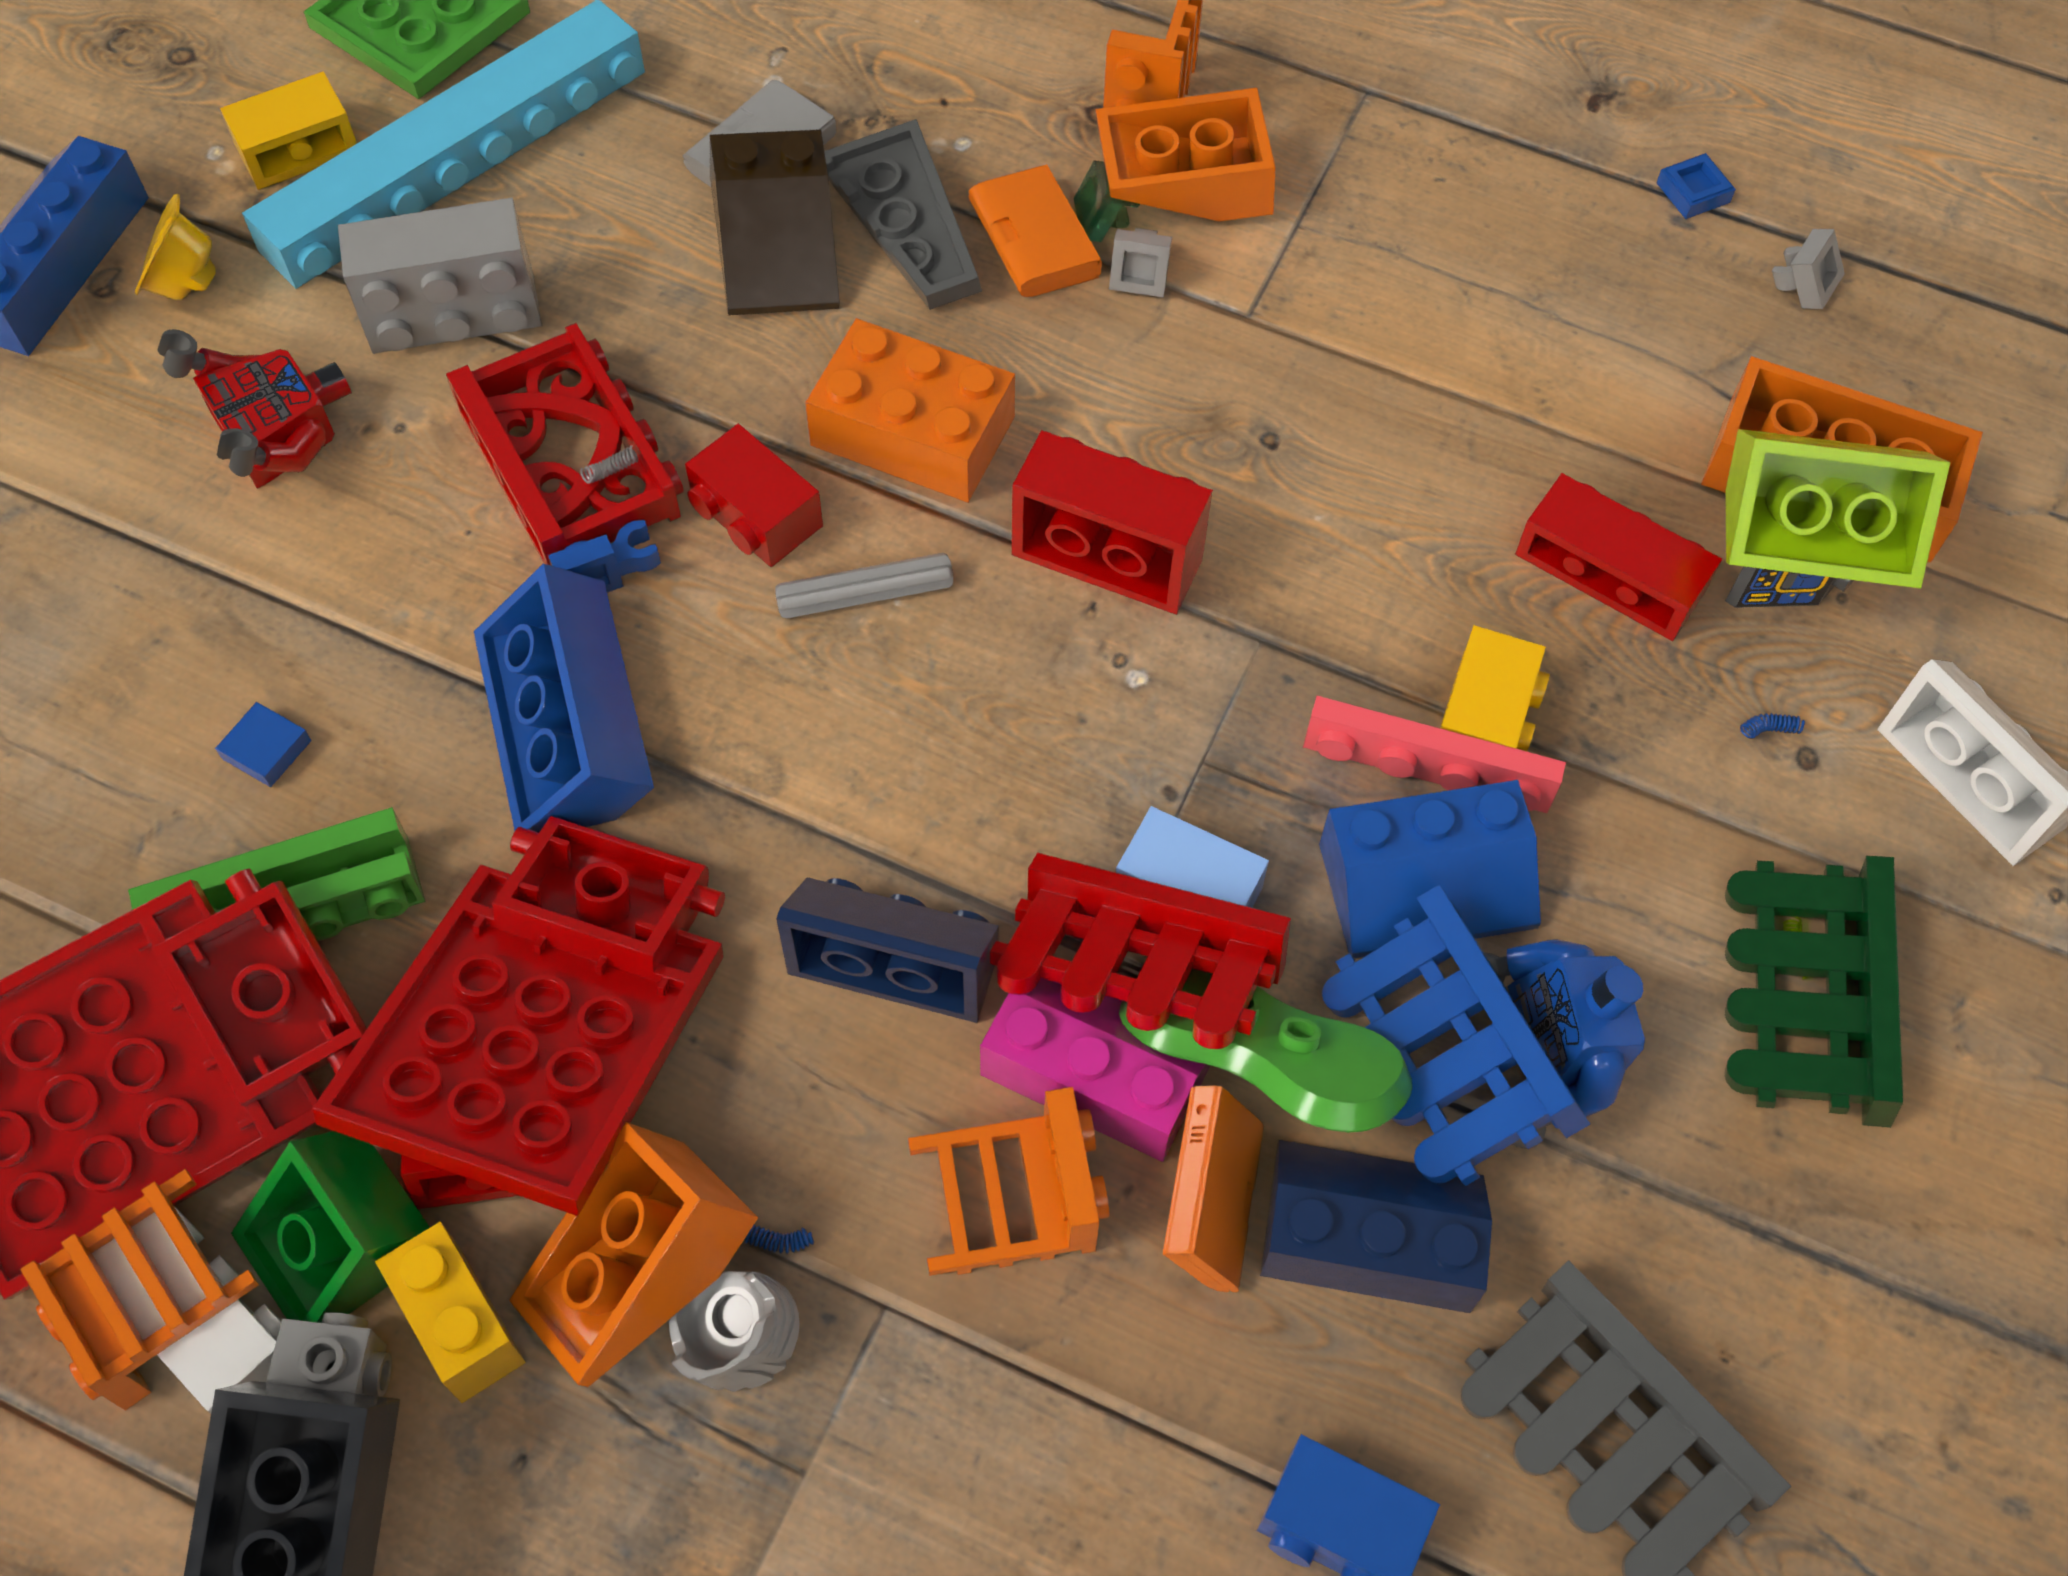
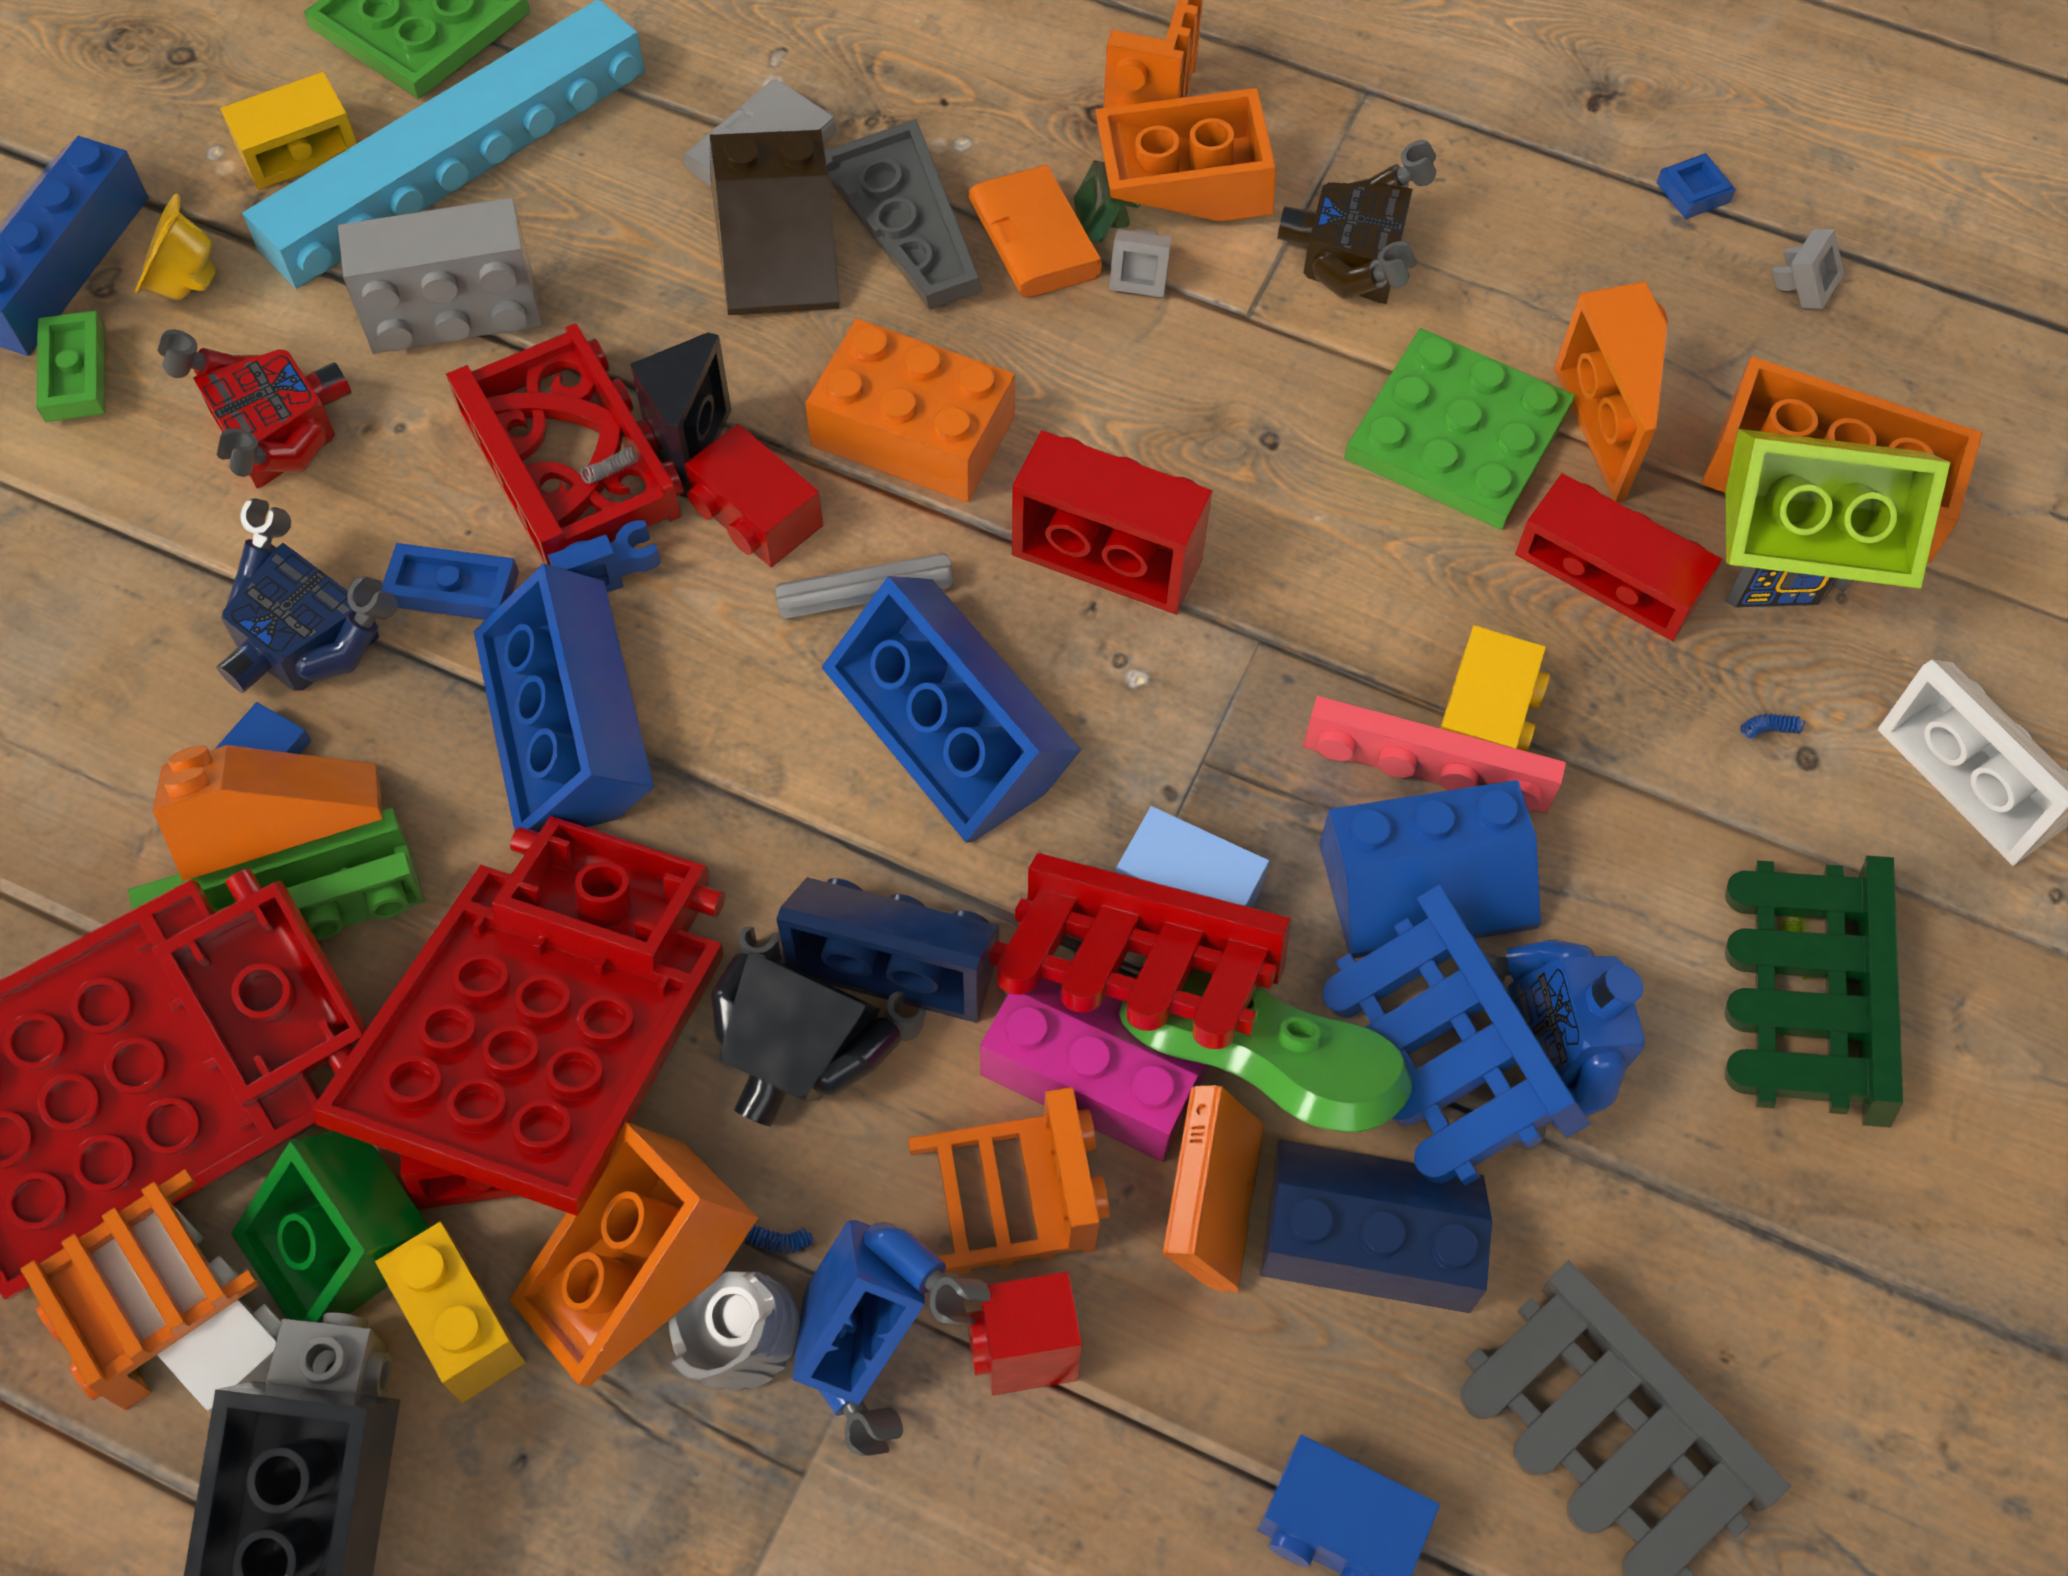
(70, 366): none -> bright green plate
(255, 802): none -> orange slope
(292, 614): none -> torso
(449, 580): none -> blue plate
(684, 399): none -> black slope
(797, 1030): none -> black torso
(859, 1314): none -> blue torso
(948, 706): none -> blue slope
(1027, 1334): none -> red brick
(1360, 229): none -> torso
(1459, 428): none -> bright green plate
(1615, 370): none -> orange slope

